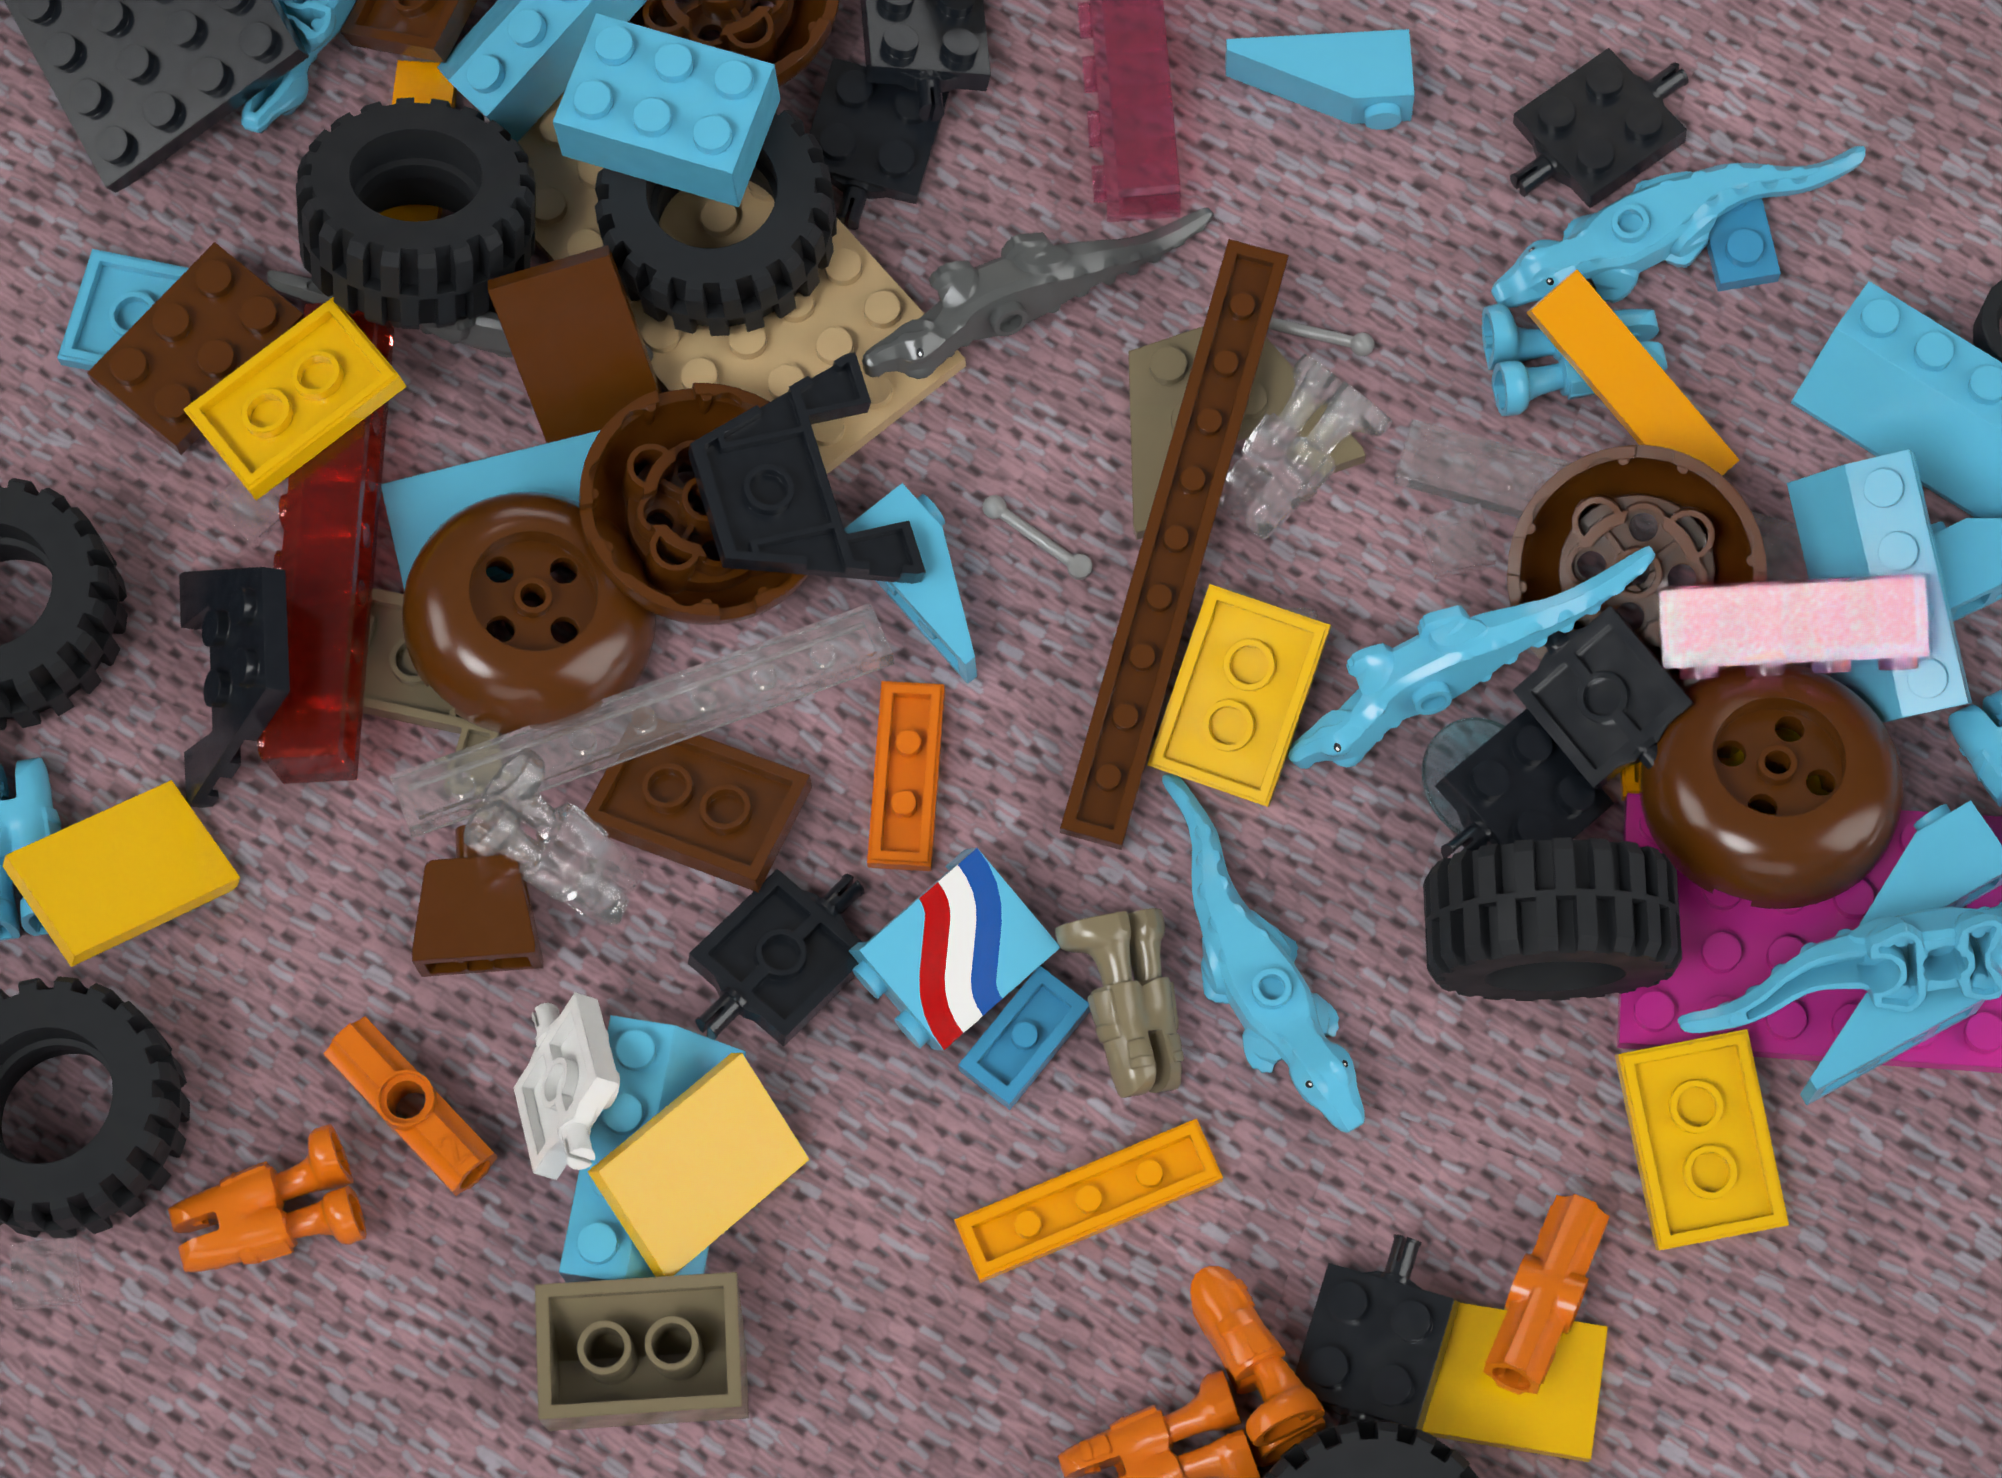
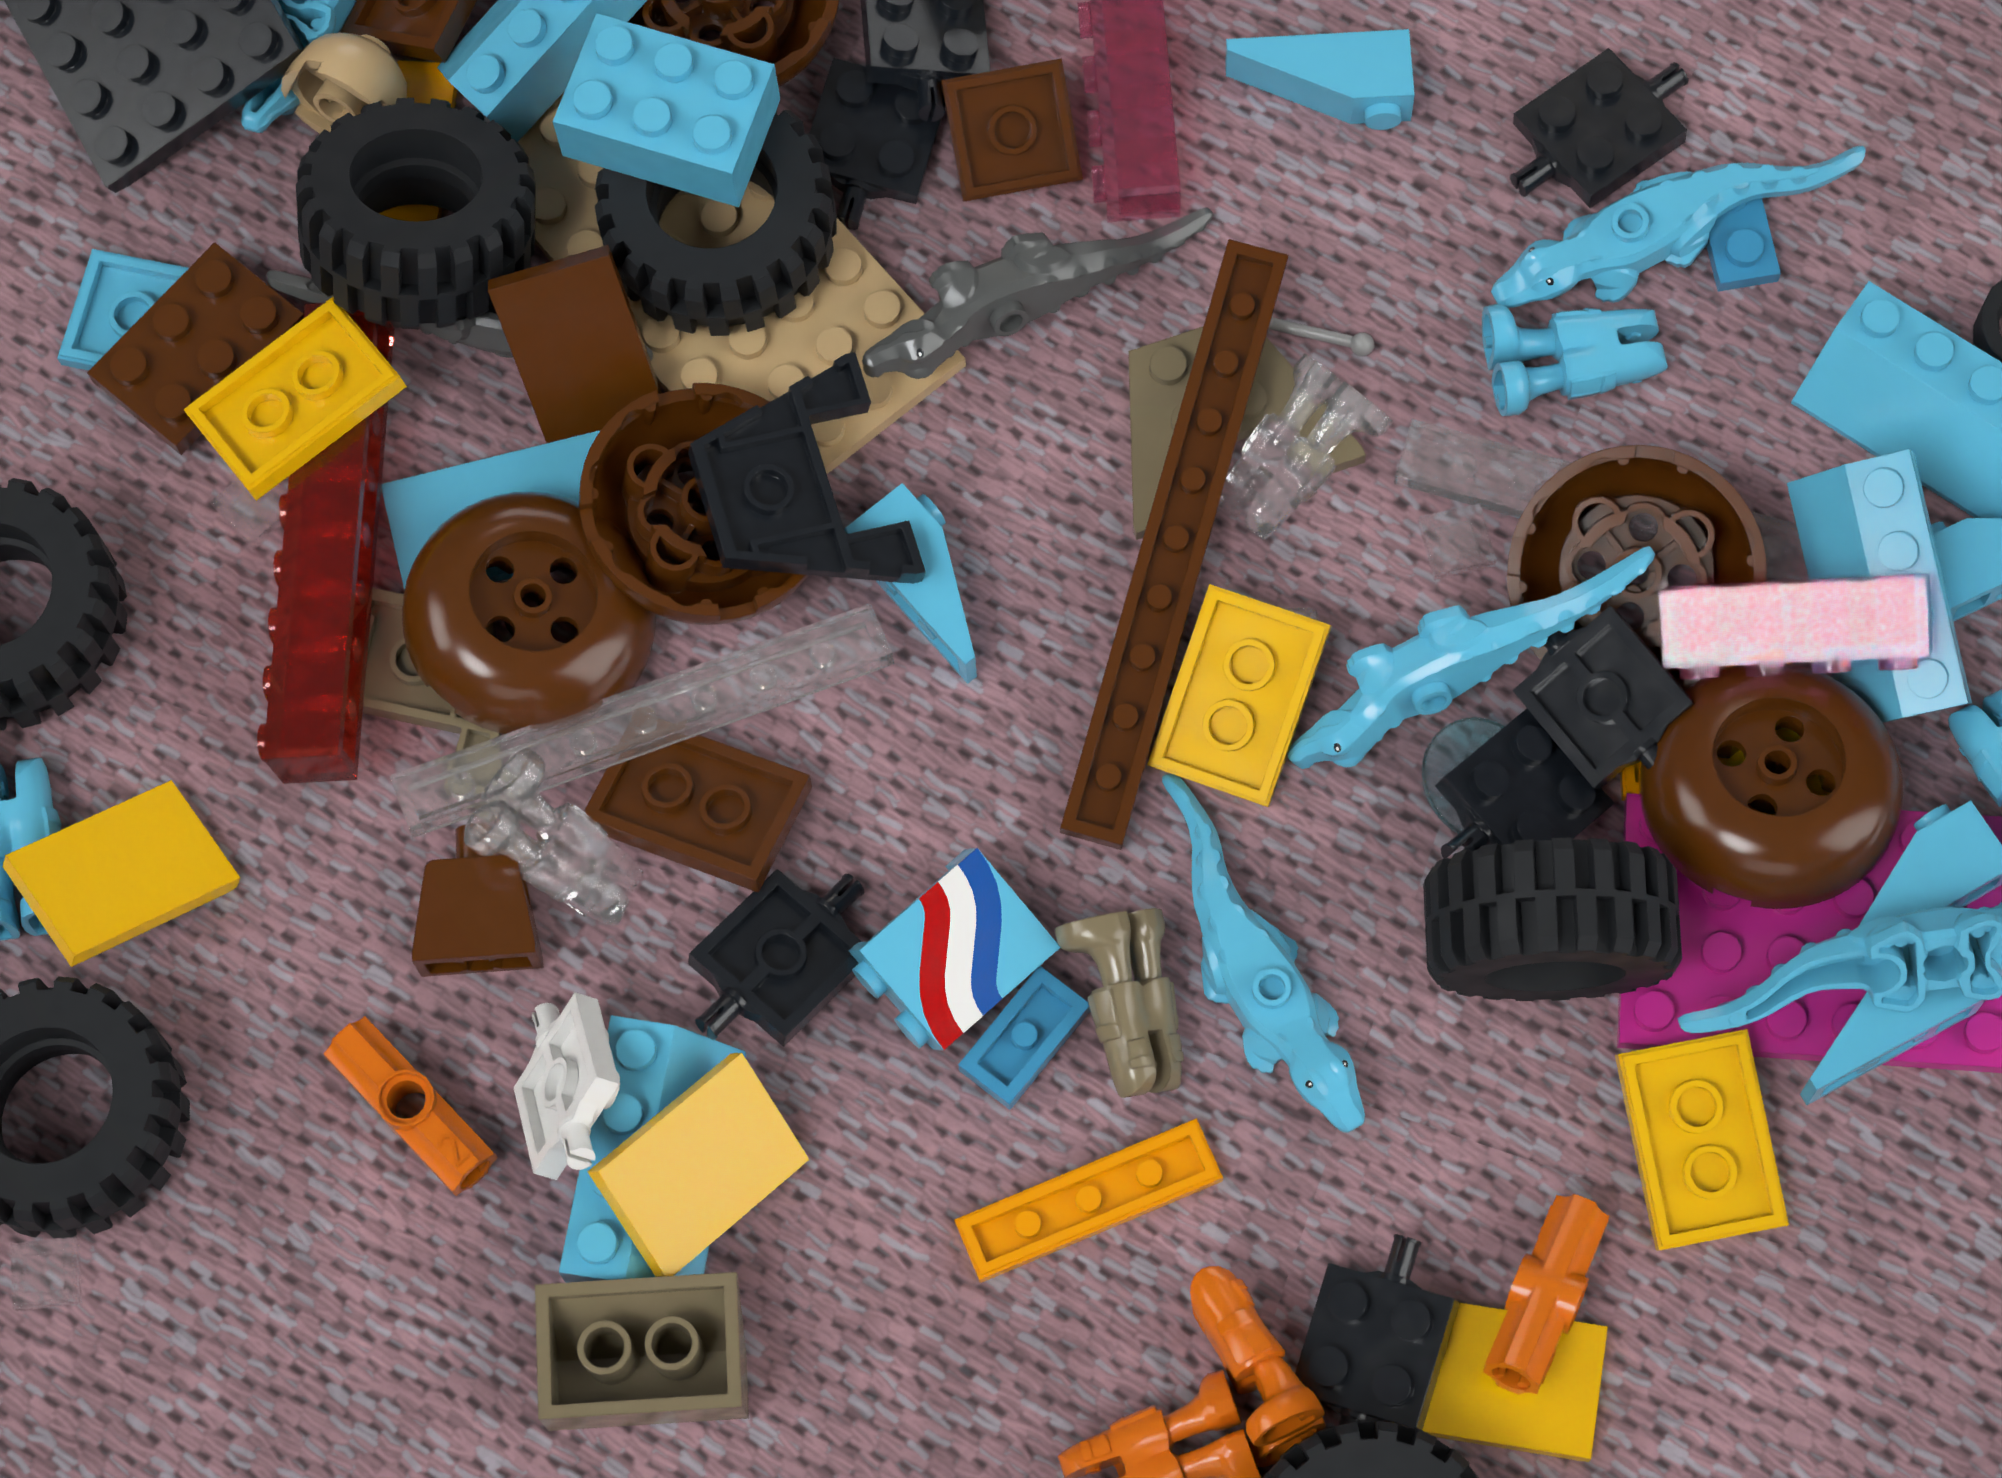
(249, 665): black wing -> none
(252, 1214): orange piece -> none
(341, 76): none -> tan cylinder
(906, 776): orange tile -> none
(1011, 129): none -> reddish brown tile
(1078, 565): light grey hinge -> none
(1625, 373): light orange tile -> none

